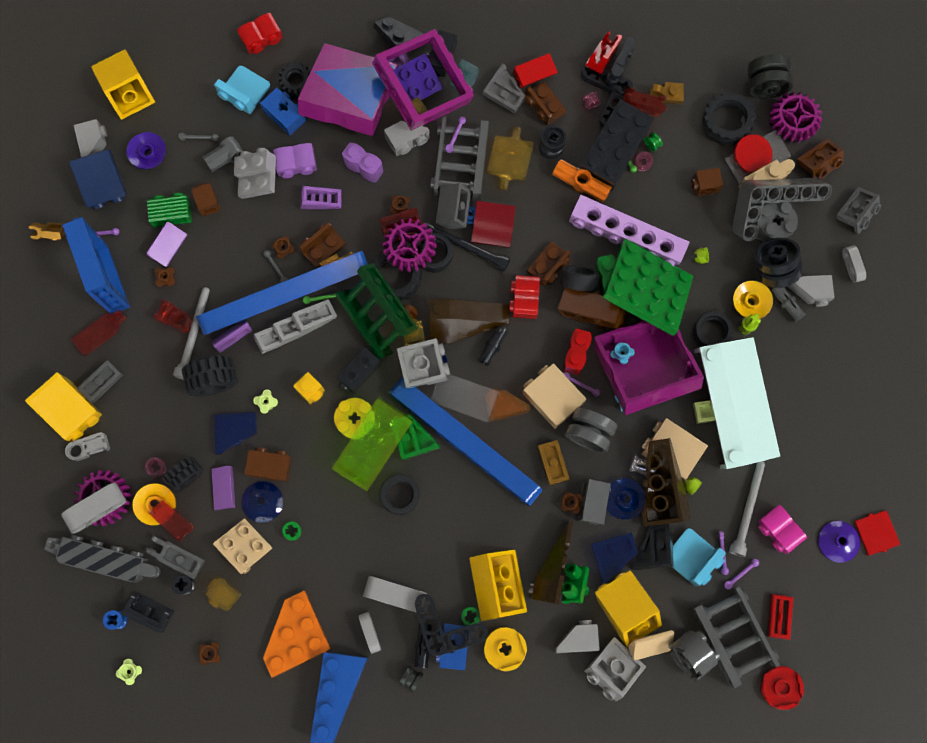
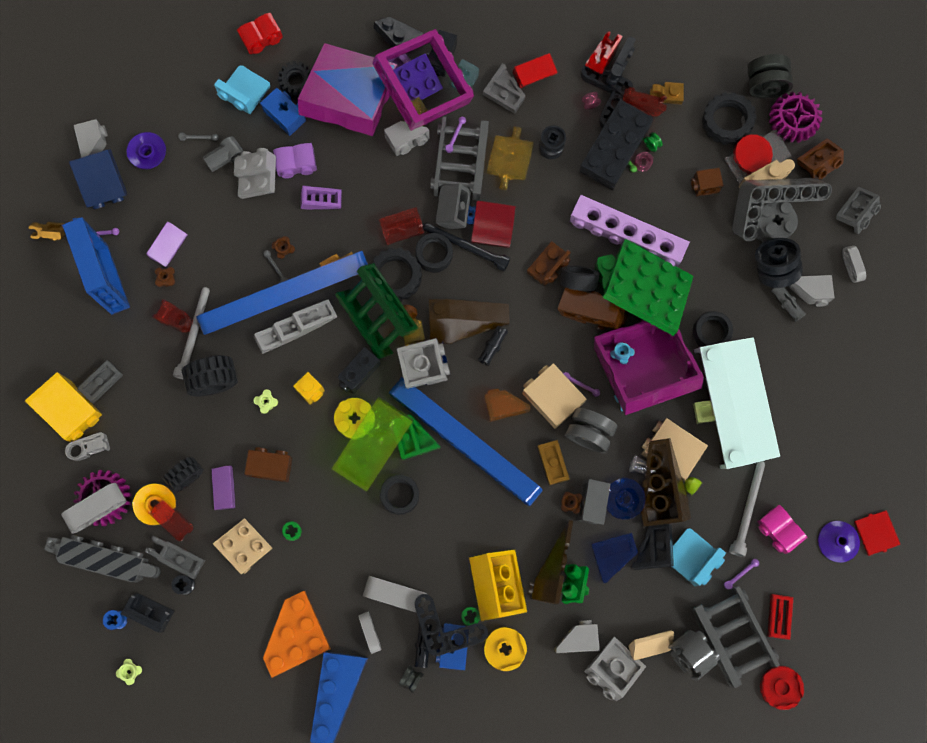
(98, 332): clear red hinge -> none
(122, 84): yellow slope -> none
(149, 470): clear pink bush -> none
(169, 209): green brick -> none
(205, 199): reddish brown brick -> none
(205, 658): reddish brown plate -> none
(222, 594): clear yellow brick -> none
(231, 335): medium lavender slope -> none
(233, 429): clear blue wing -> none
(271, 507): clear blue dish -> none
(307, 300): bright green hinge -> none
(321, 245): reddish brown bracket -> none
(364, 163): medium lavender brick -> none
(396, 200): reddish brown plate -> none
(422, 234): magenta gear -> none
(465, 397): clear piece -> none
(525, 297): red brick -> none
(545, 103): reddish brown bracket -> none
(571, 174): orange piece -> none
(577, 351): red brick -> none
(628, 608): yellow slope -> none
(702, 255): lime hinge -> none
(724, 570): medium lavender hinge -> none
(749, 324): lime axle -> none
(758, 293): yellow dish -> none

